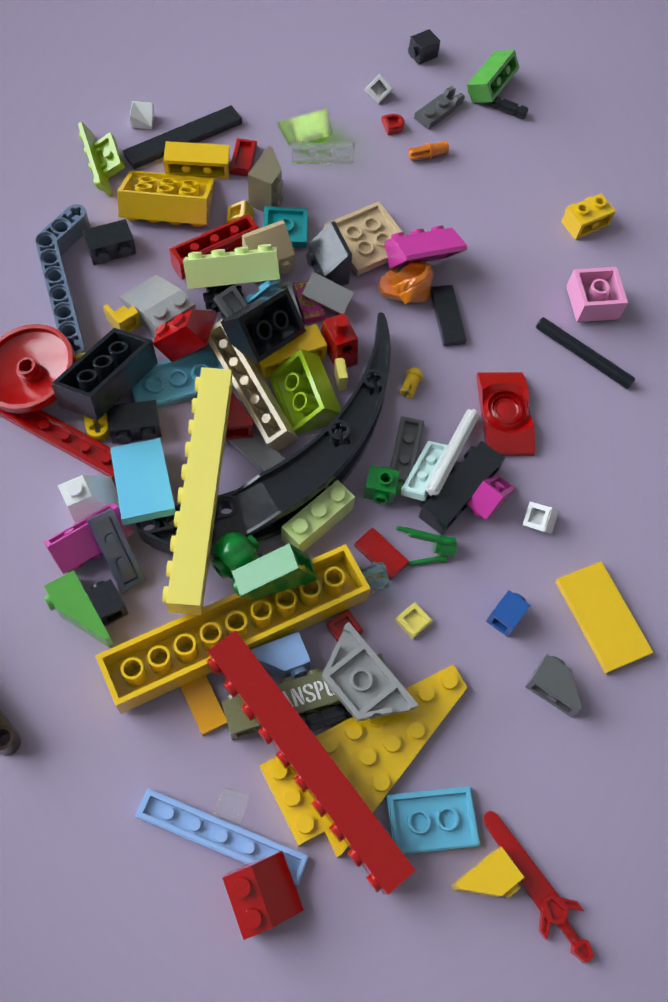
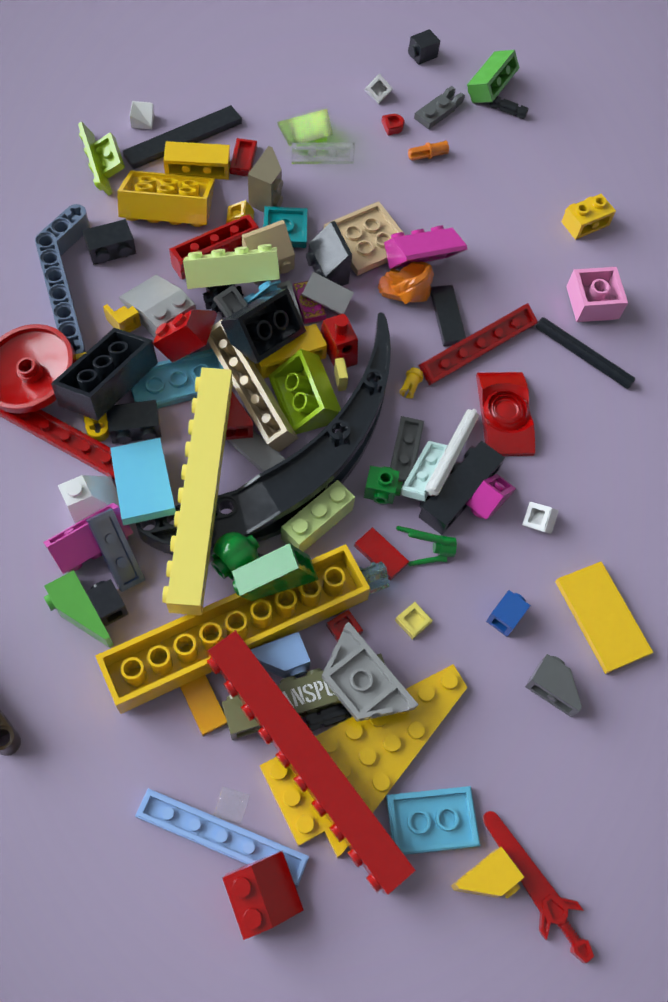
(478, 344): none -> red tile

